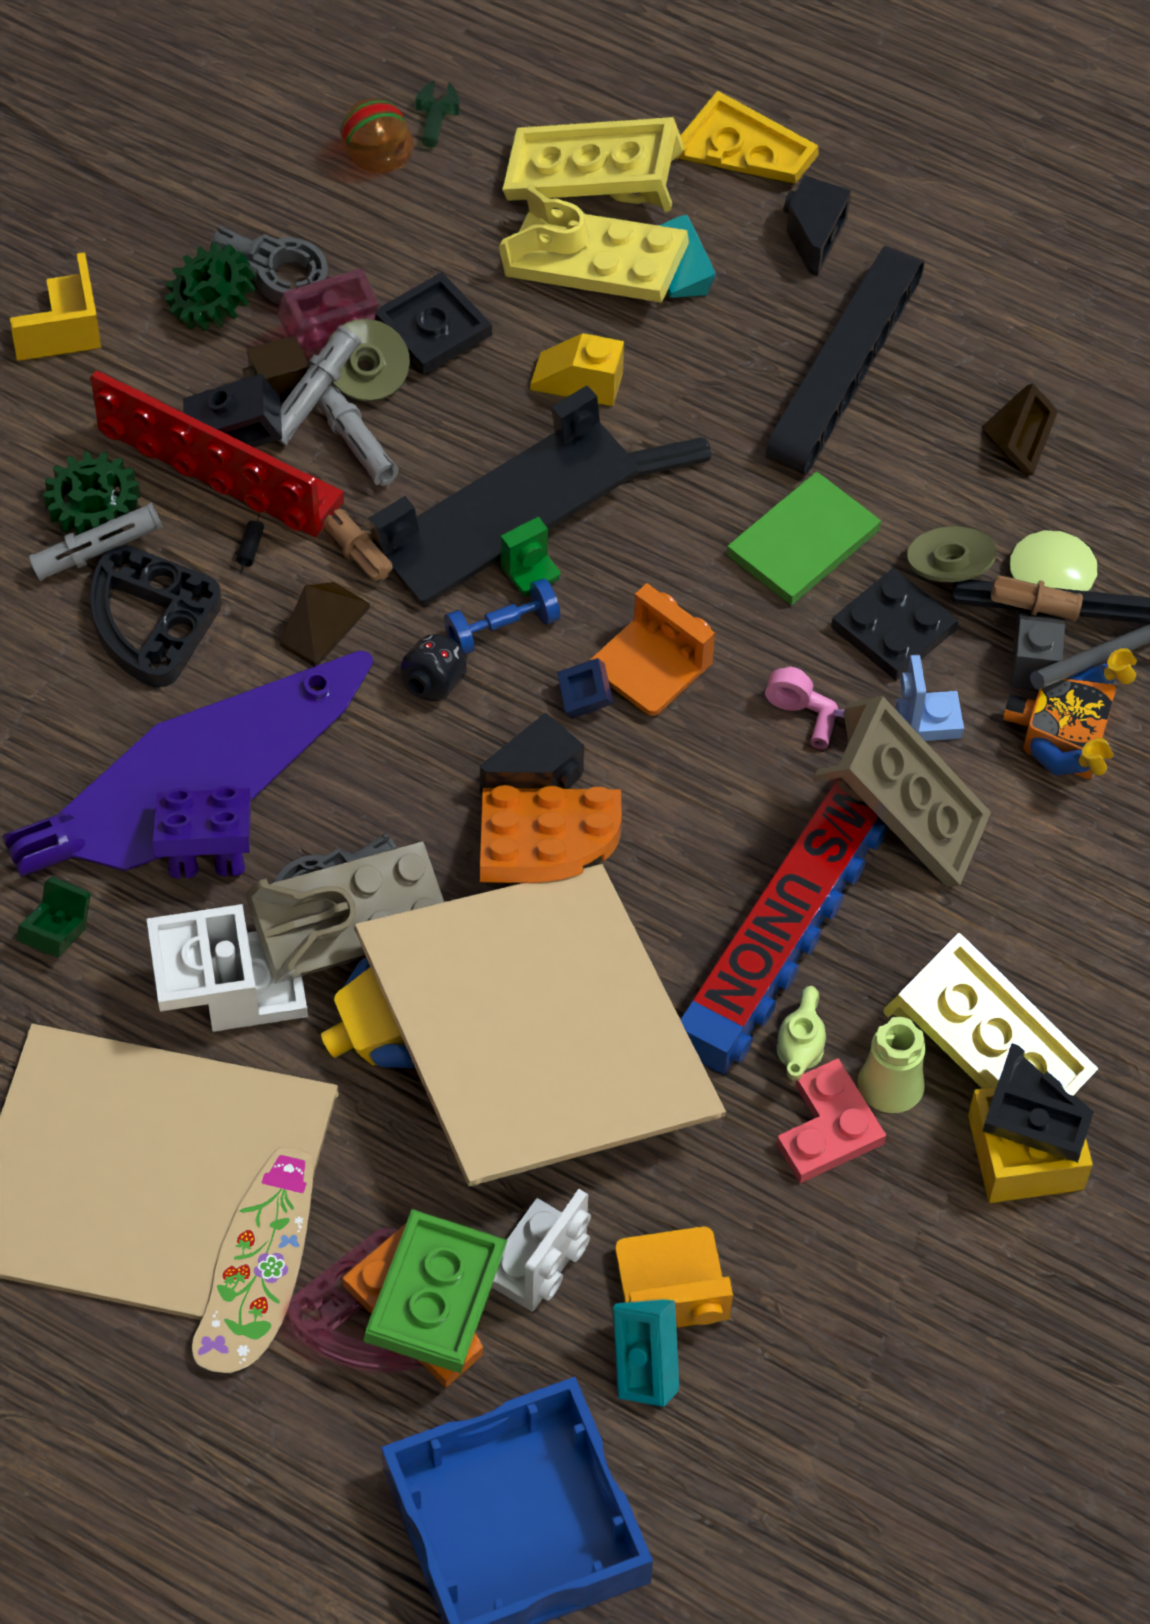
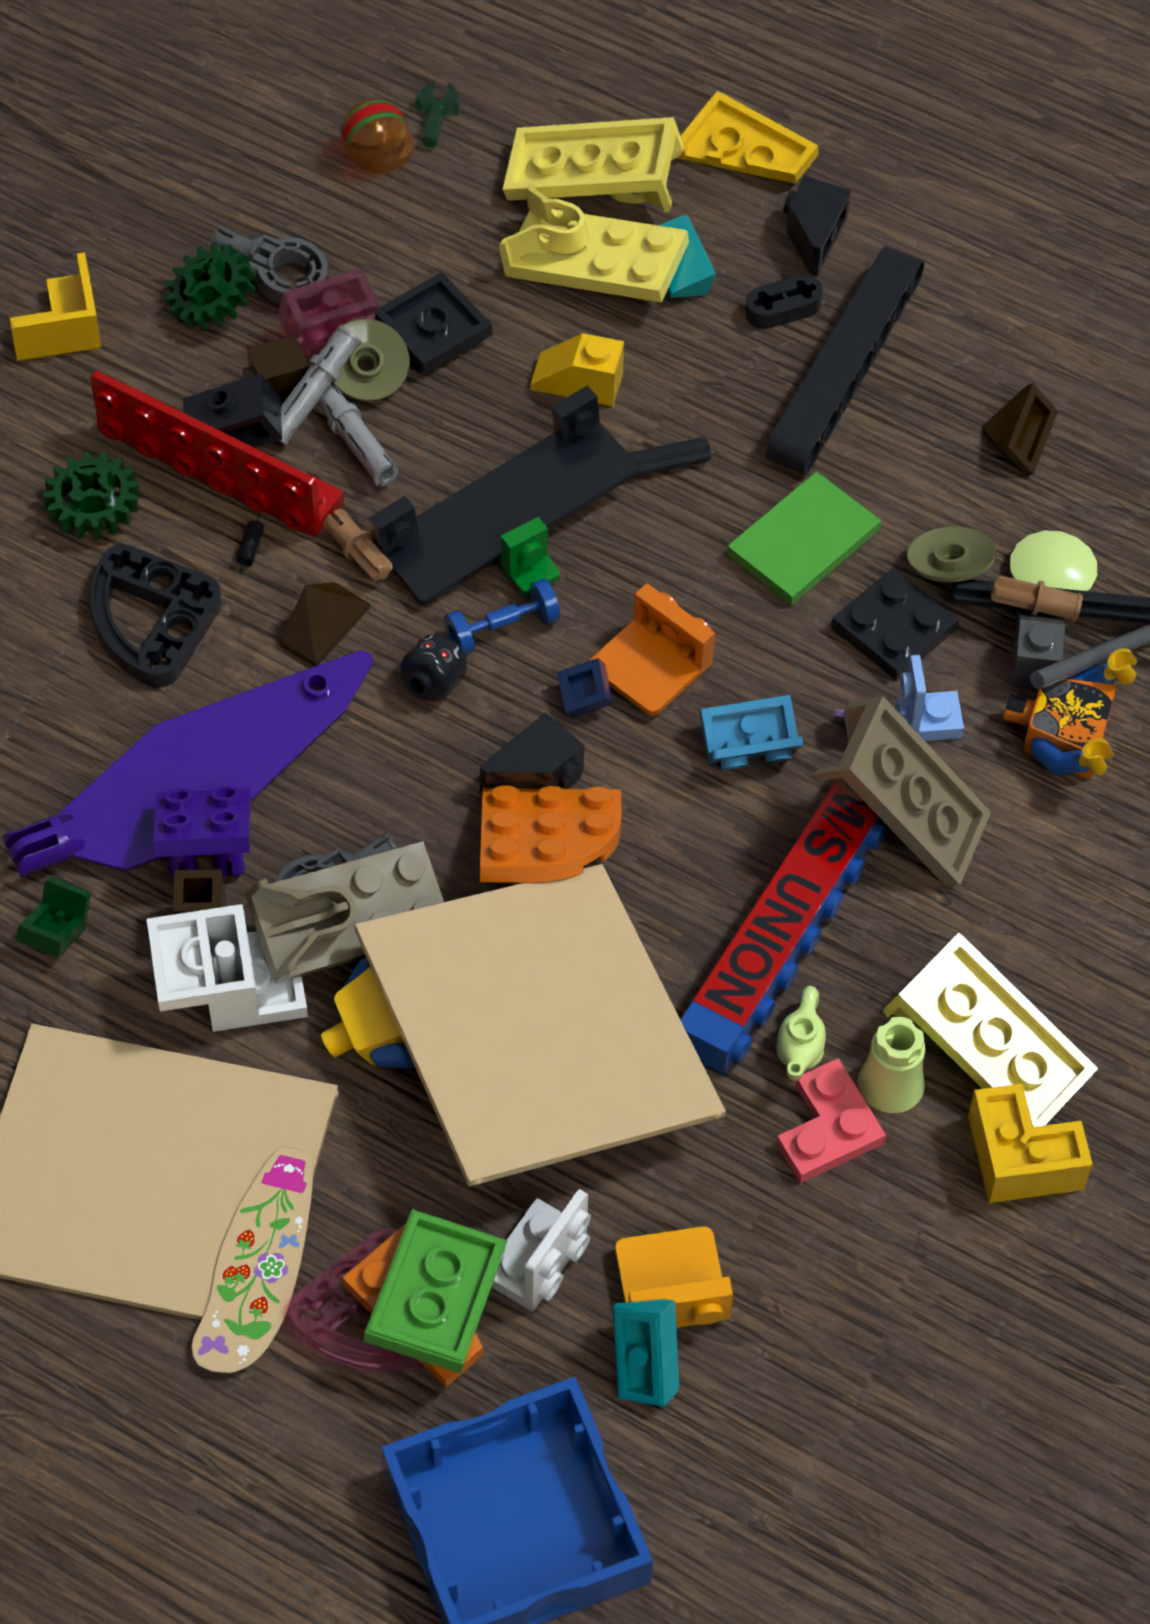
(46, 562): light grey pin -> none
(198, 890): none -> dark brown brick
(750, 731): none -> dark azure bracket
(783, 301): none -> black beam
(792, 691): bright pink plate -> none
(1037, 1110): black wing -> none

